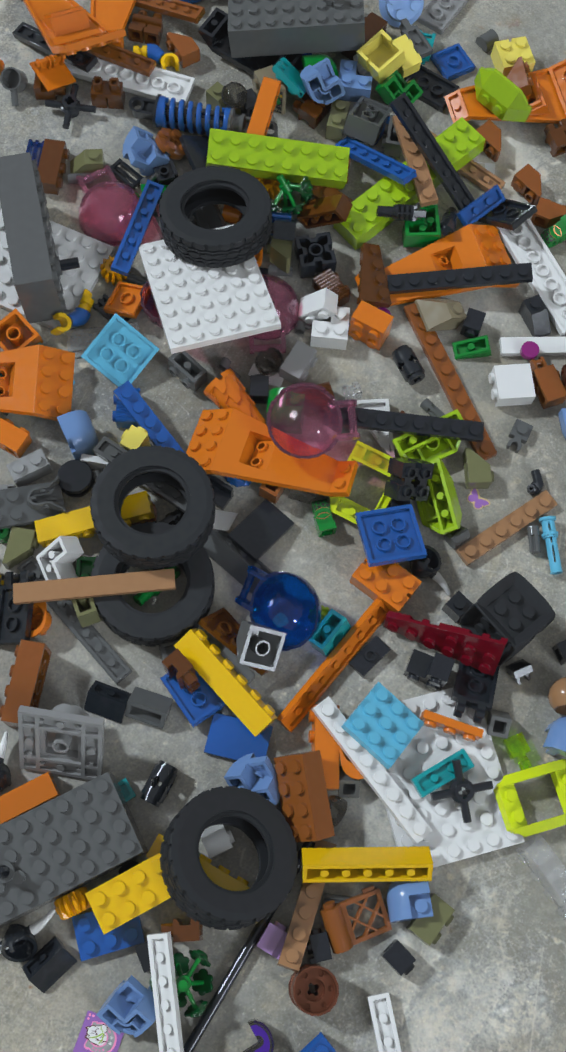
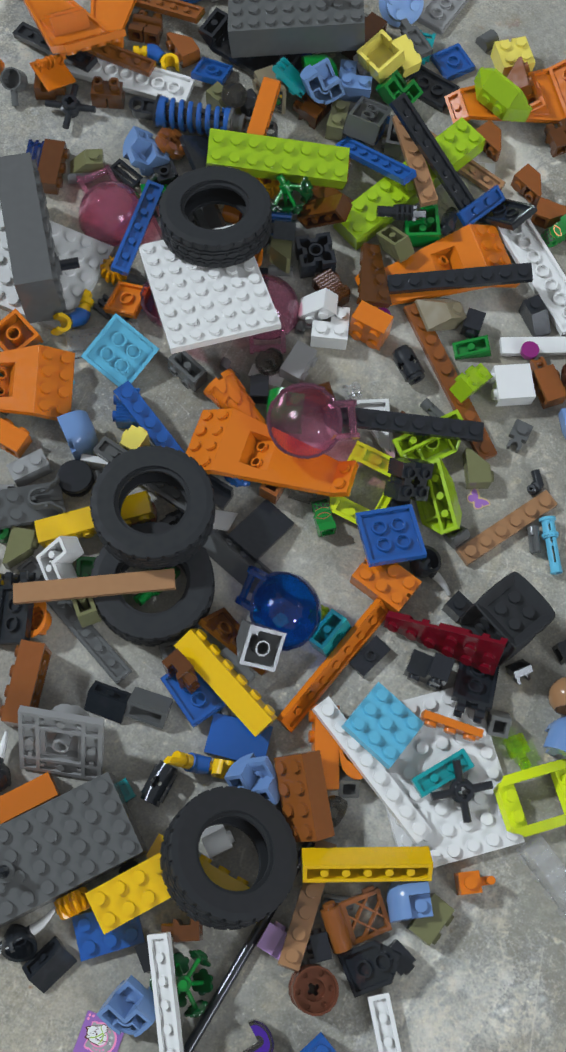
(199, 764): none -> yellow piece
(211, 71): none -> blue tile
(369, 966): none -> black tile
(395, 243): none -> olive brick
(470, 382): none -> lime brick
(471, 882): none -> orange brick

